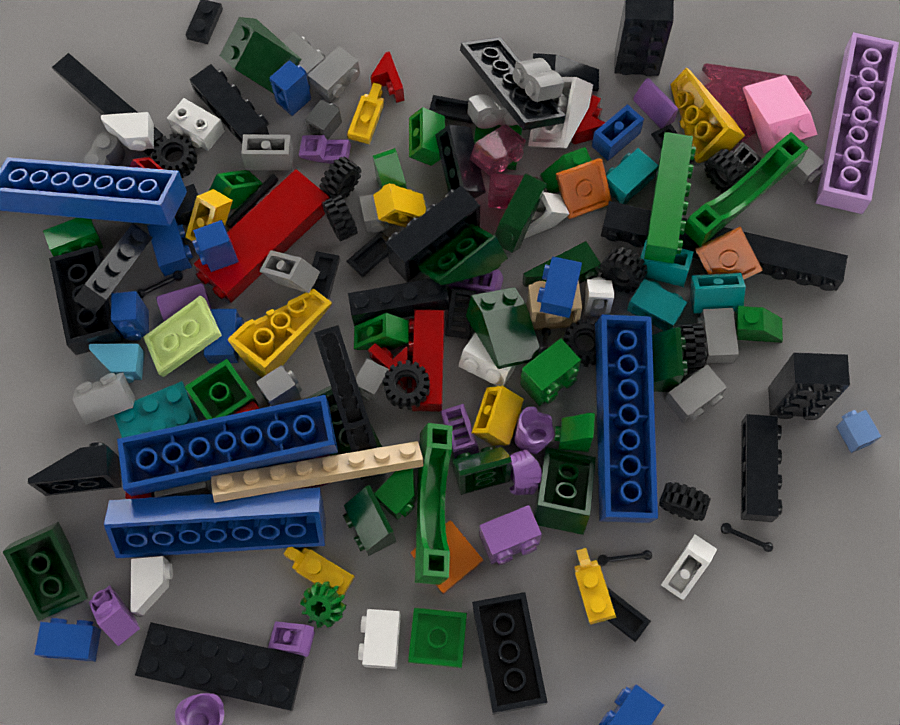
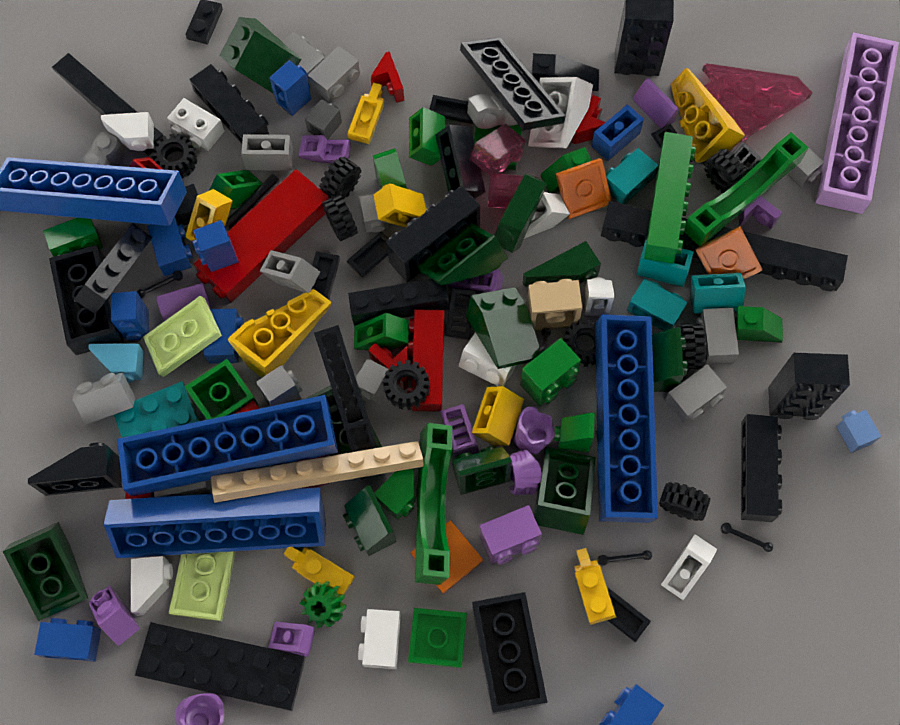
(202, 585): none -> yellowish green tile
(538, 79): light grey brick -> none
(560, 286): blue brick -> none
(620, 260): black tyre -> none
(763, 211): none -> medium lavender slope
(778, 111): bright pink slope -> none

